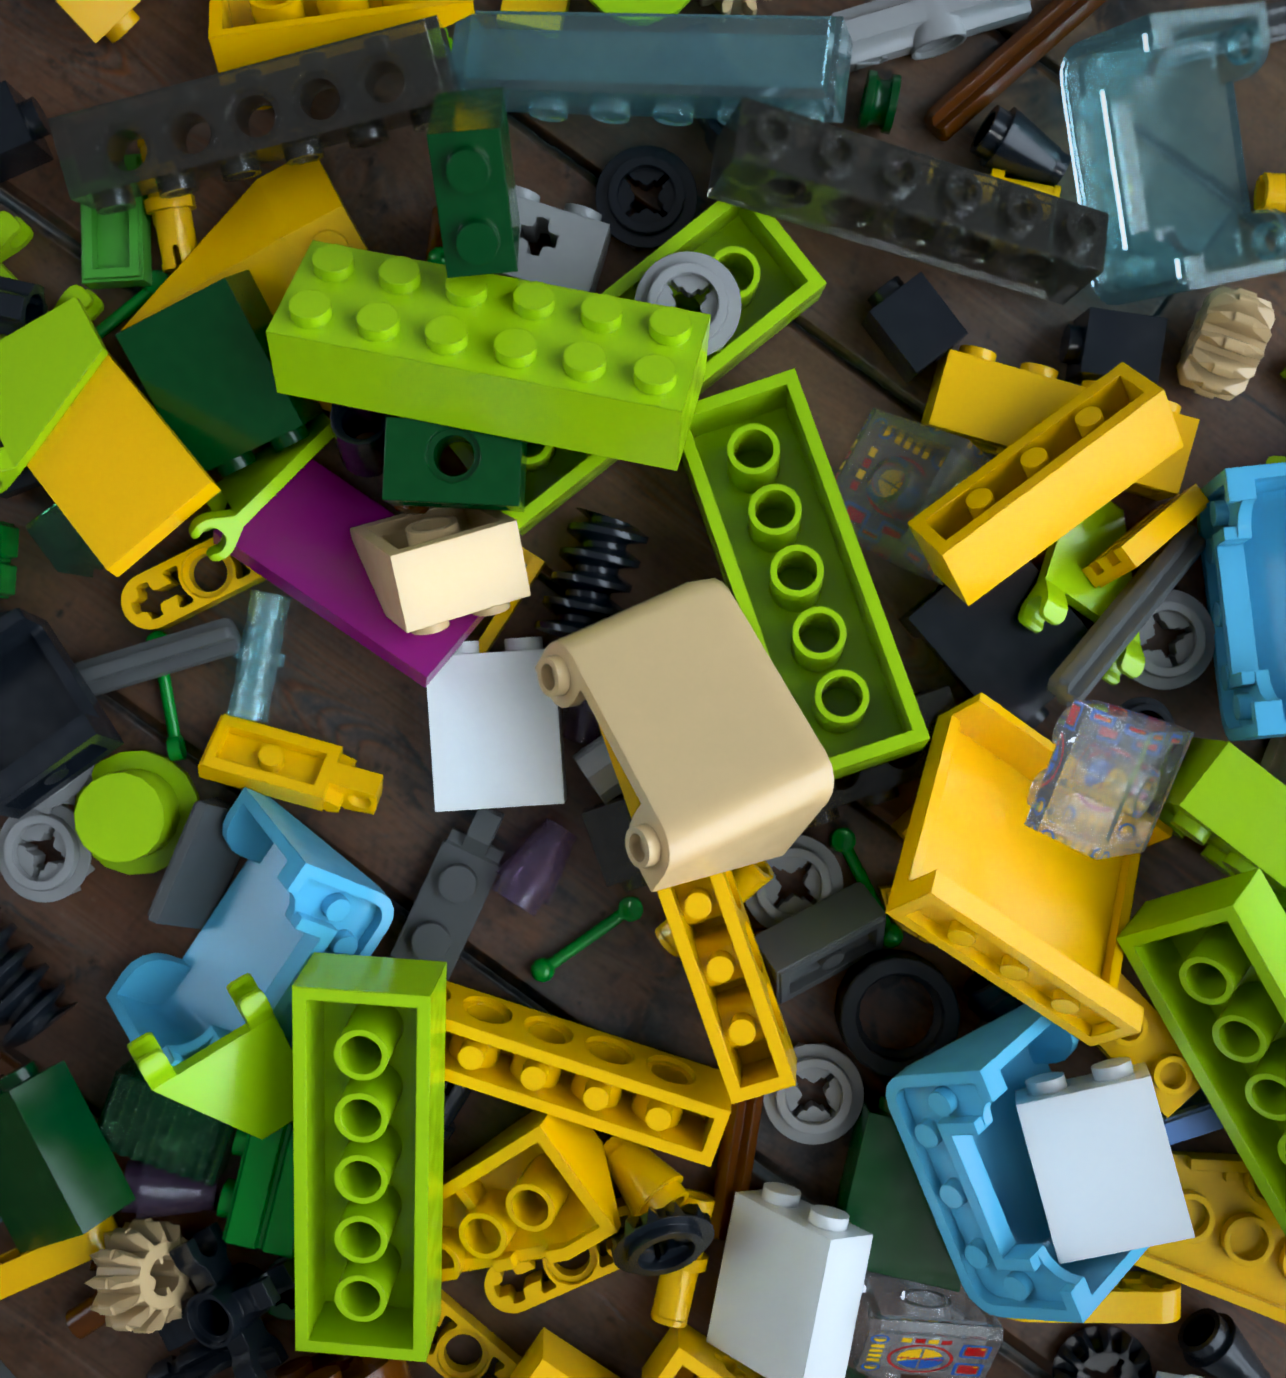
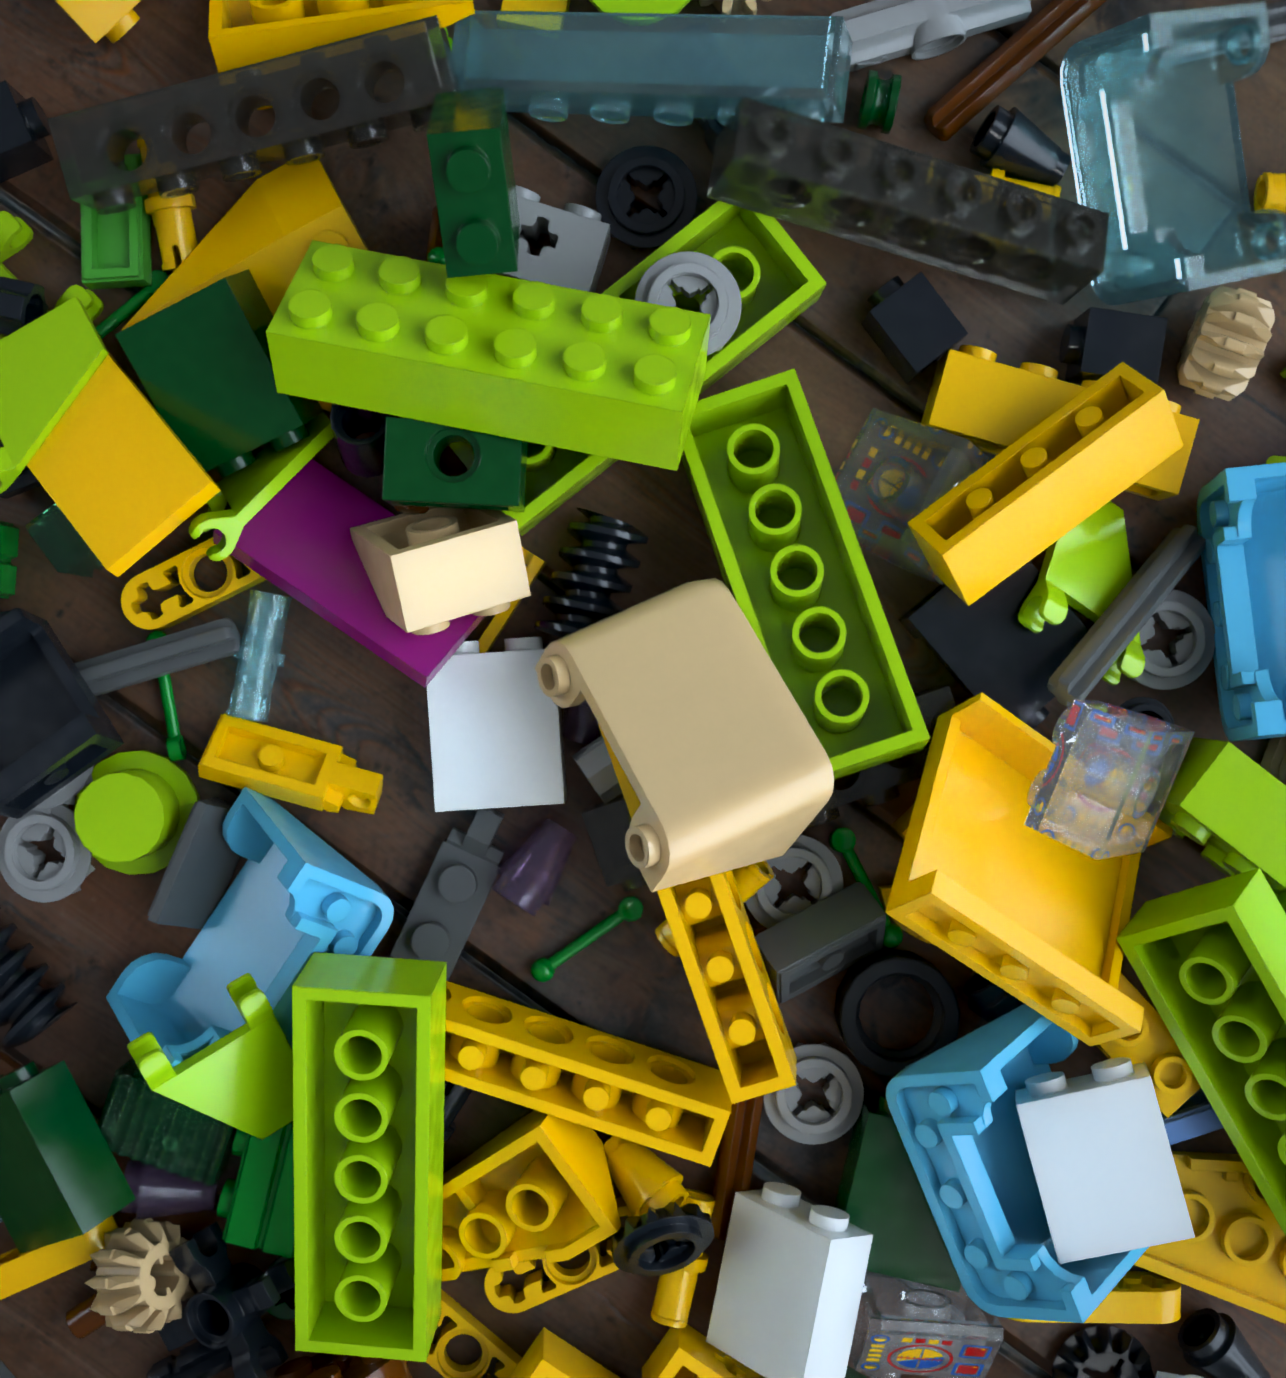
(1146, 537): yellow tile -> none

